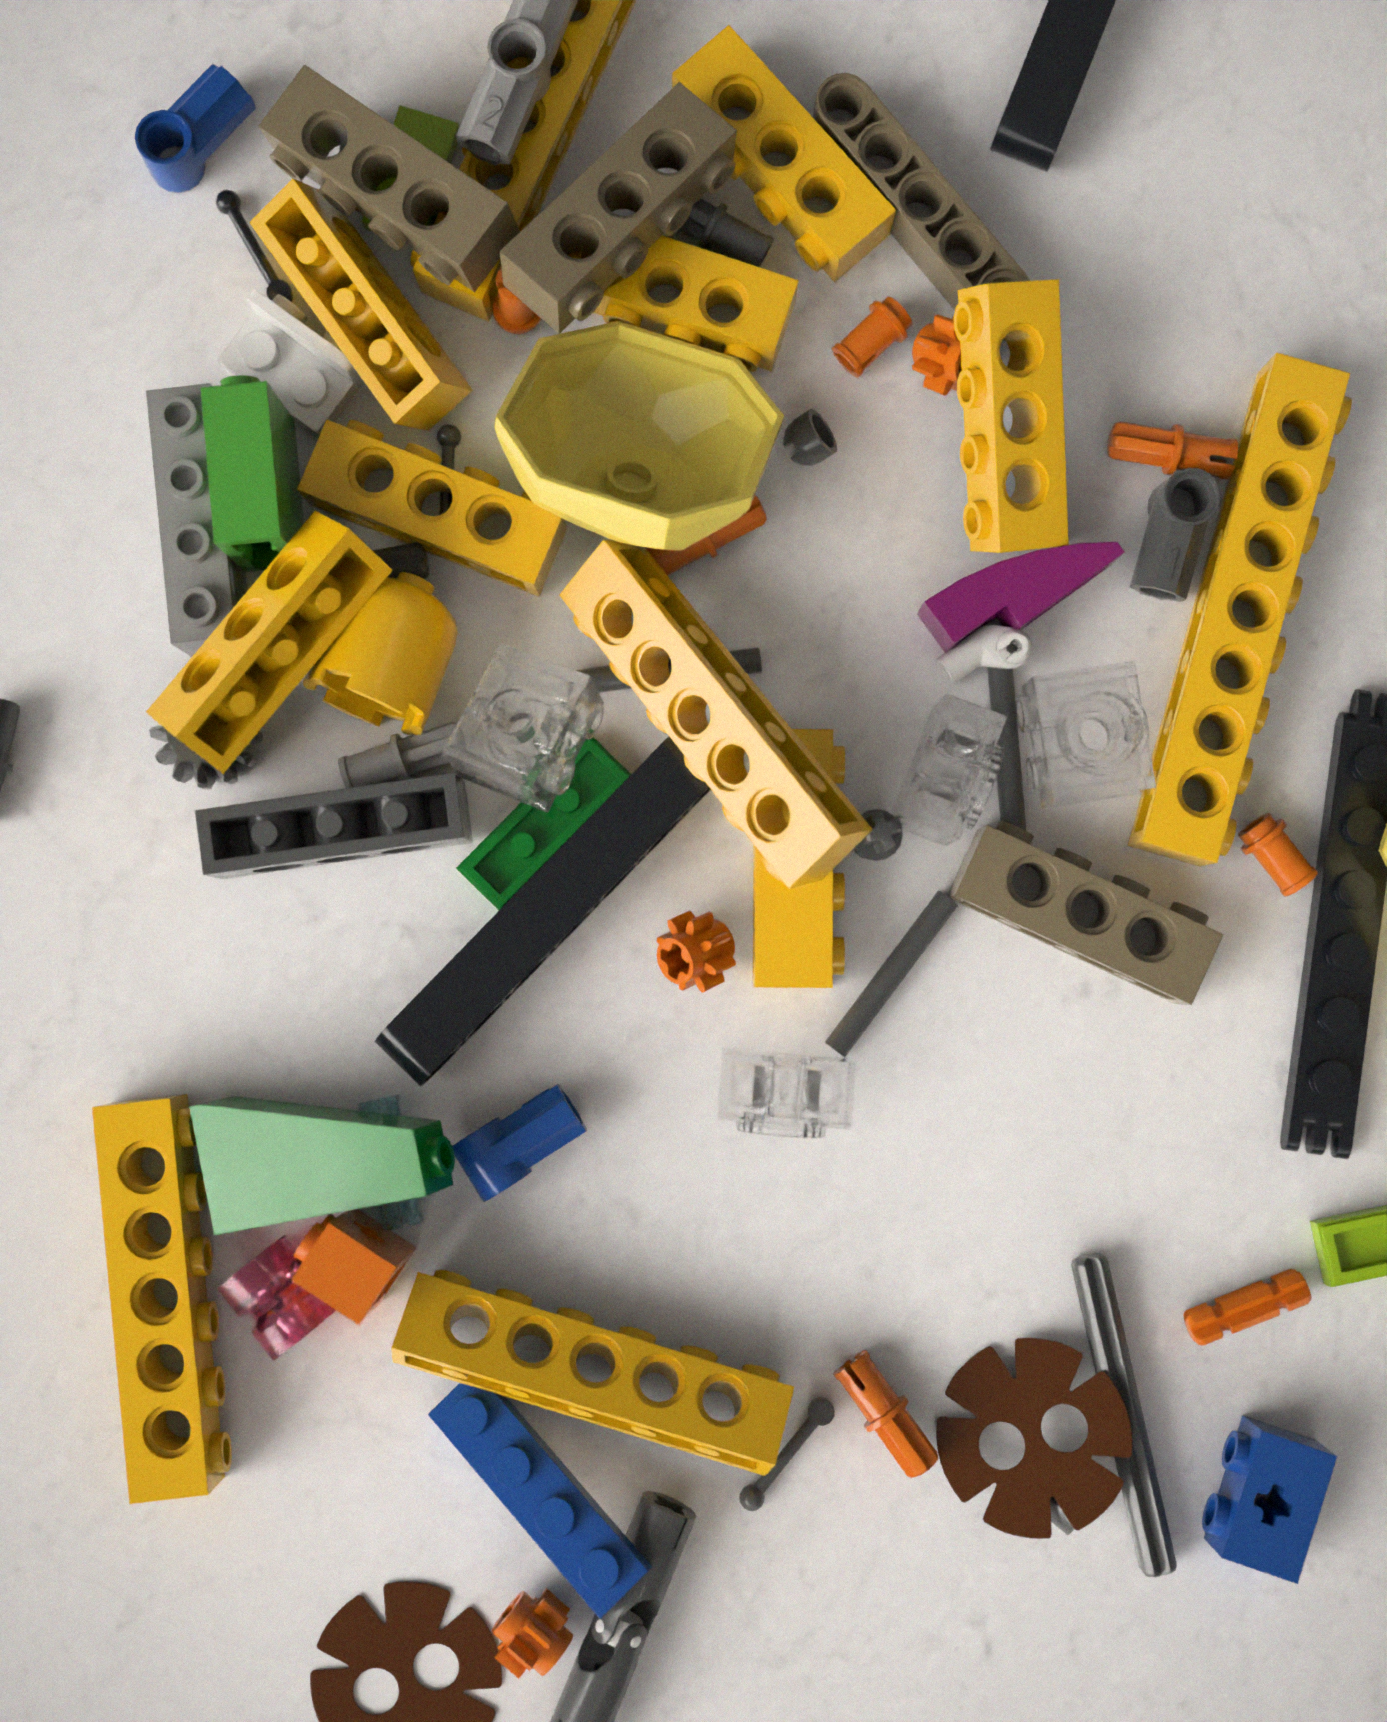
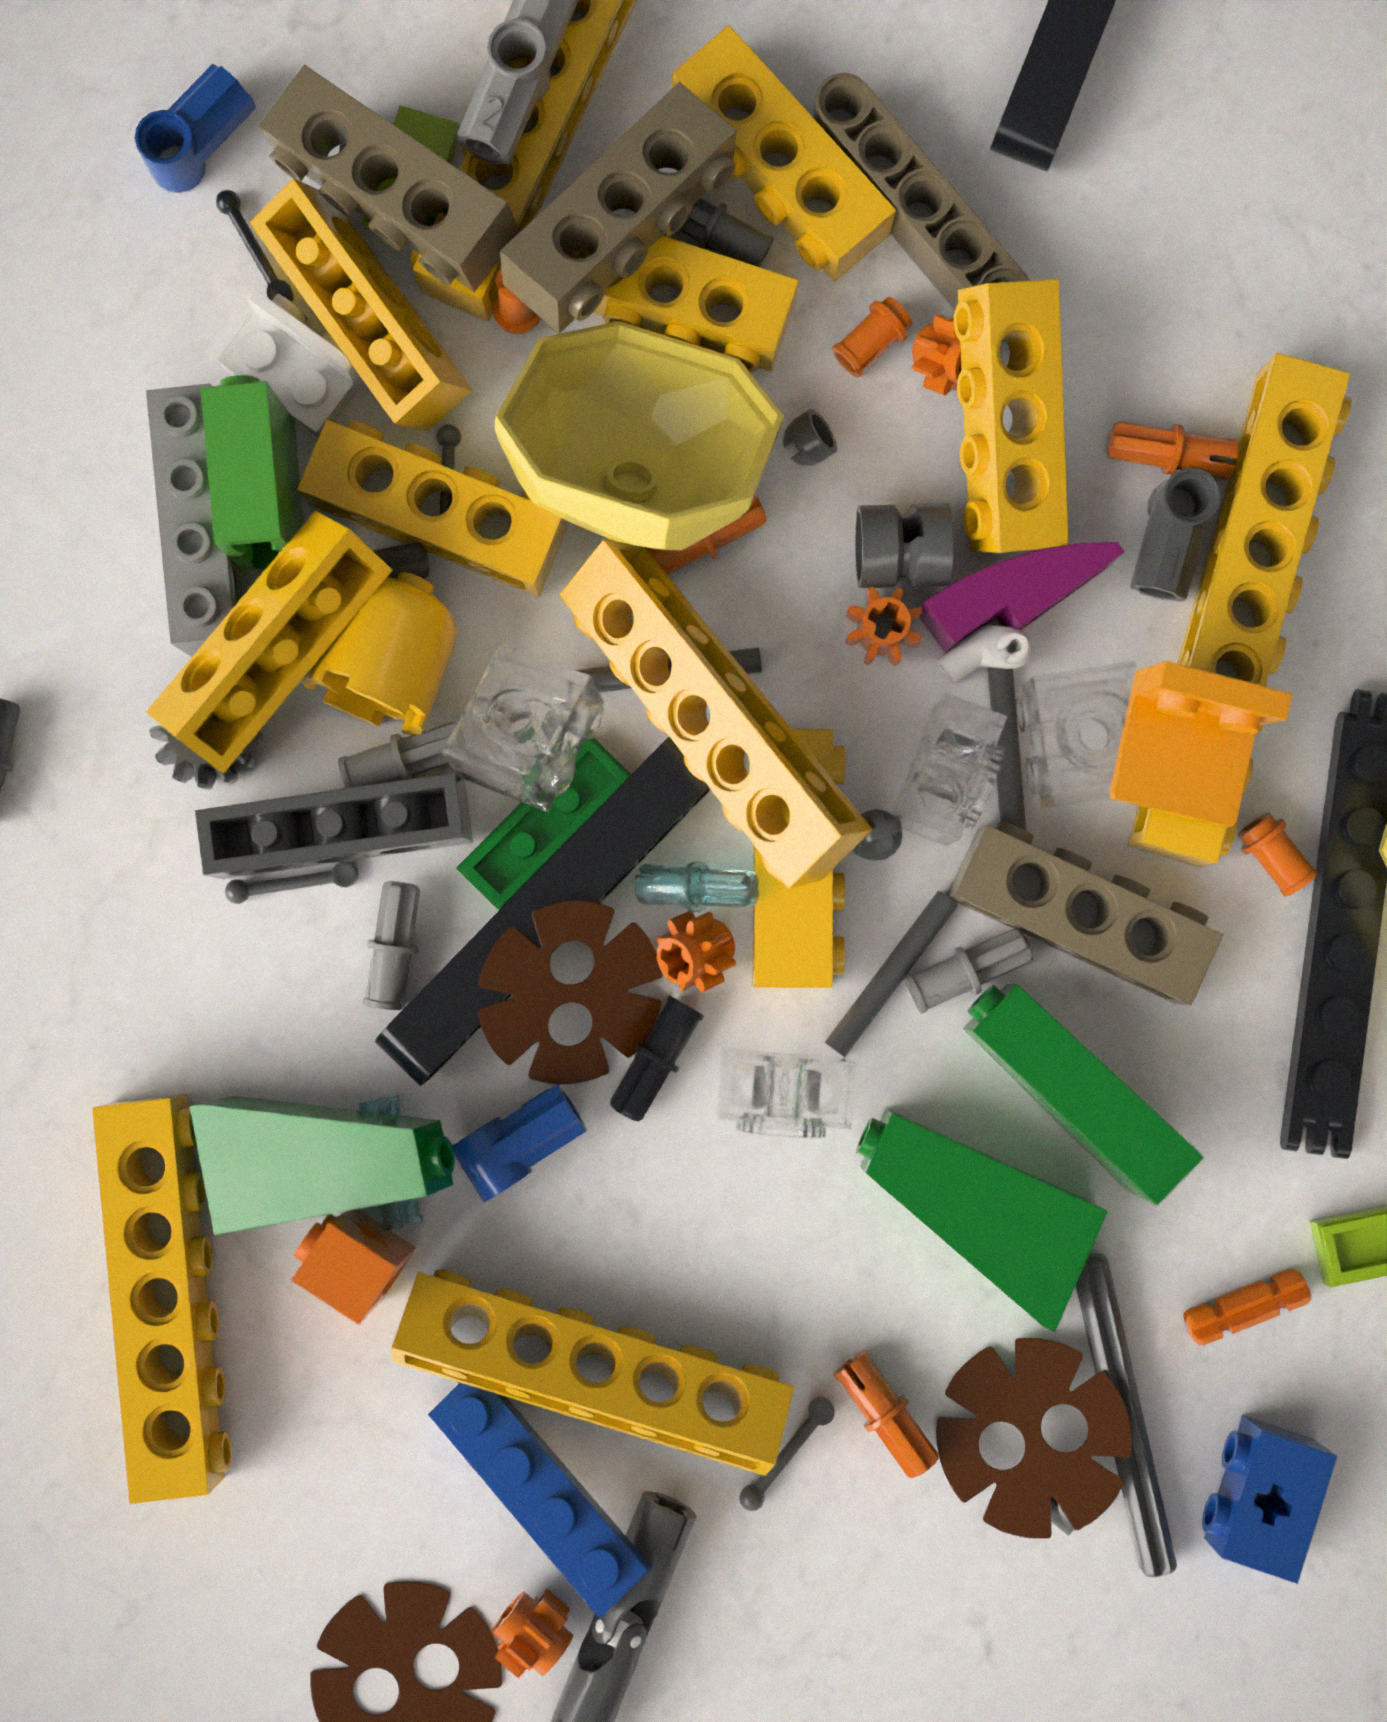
(278, 1305): clear pink wheel -> none
(342, 874): none -> dark grey hinge
(392, 946): none -> light grey axle
(524, 971): none -> reddish brown piece
(655, 1059): none -> black axle
(696, 886): none -> clear light blue axle
(900, 625): none -> orange gear
(904, 545): none -> dark grey wheel
(969, 969): none -> light grey axle
(997, 1217): none -> green slope
(1081, 1093): none -> green slope
(1191, 741): none -> light orange bracket

